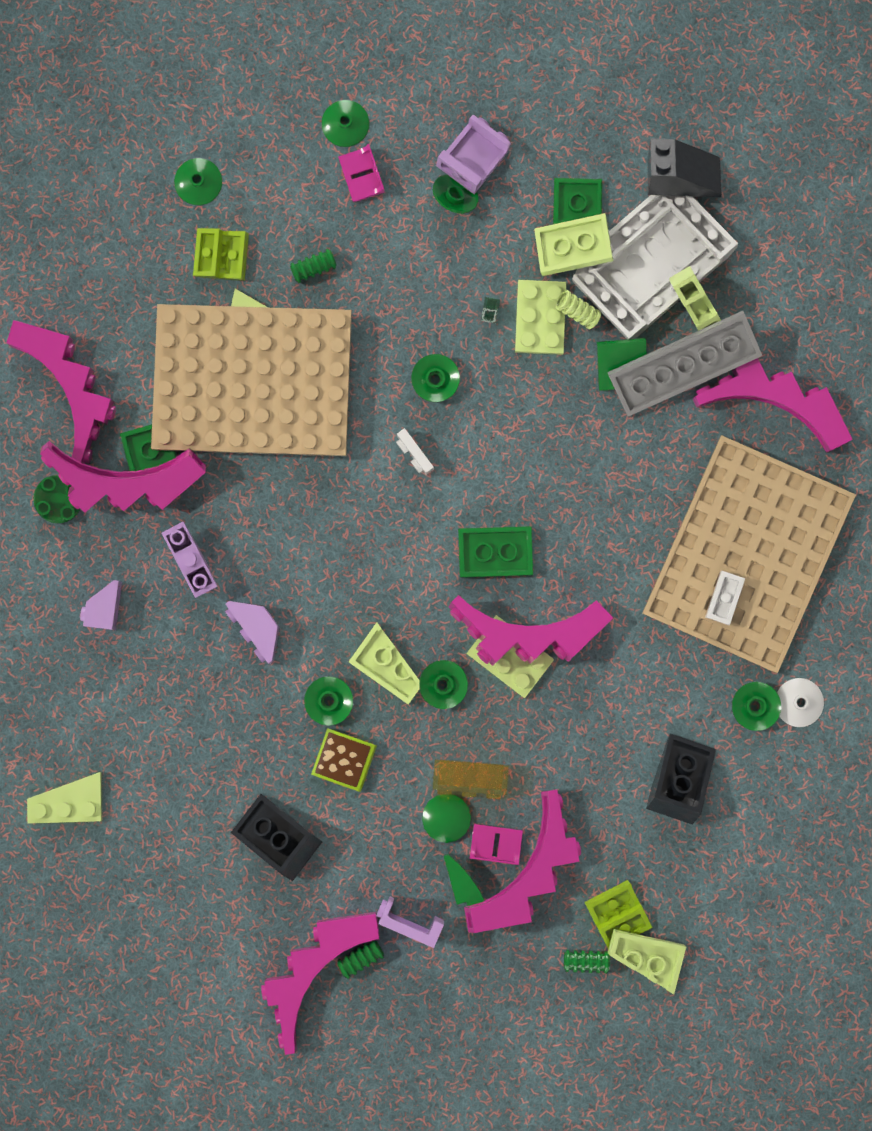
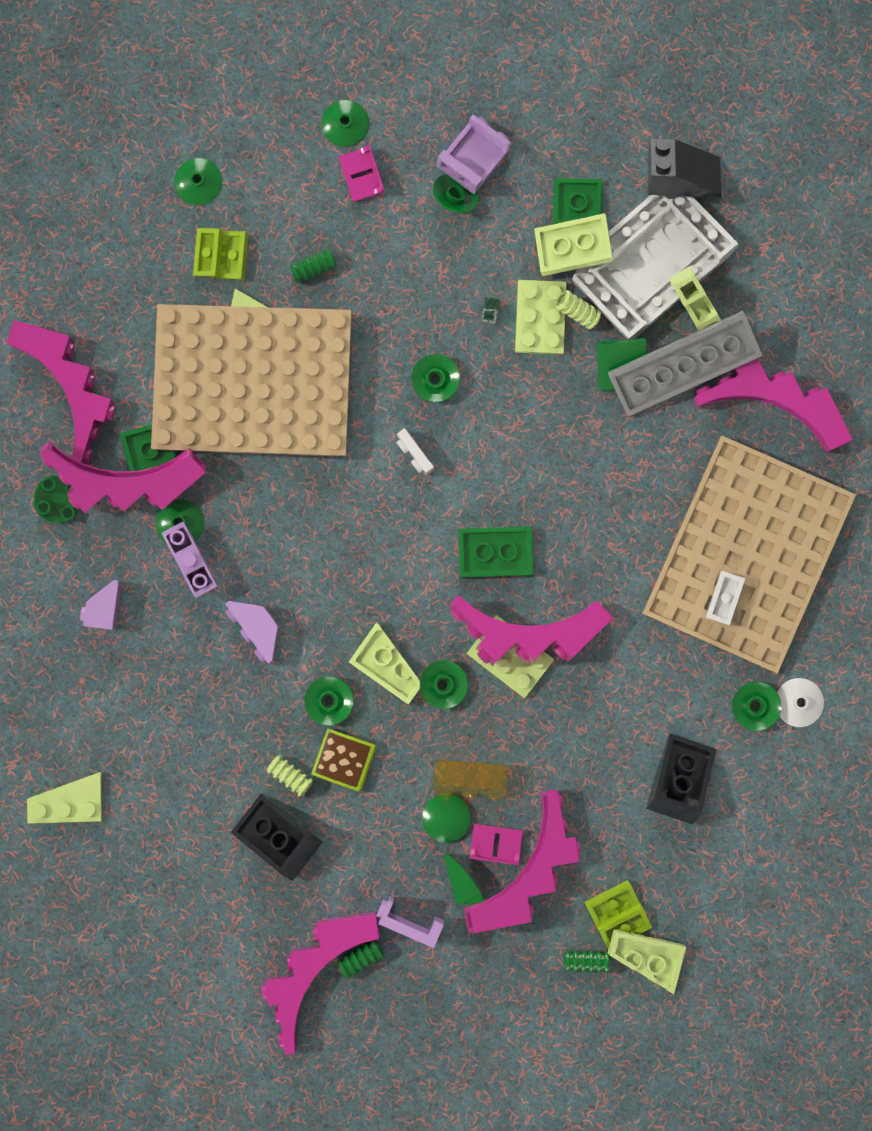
(181, 509): none -> green dish
(289, 776): none -> yellowish green piece

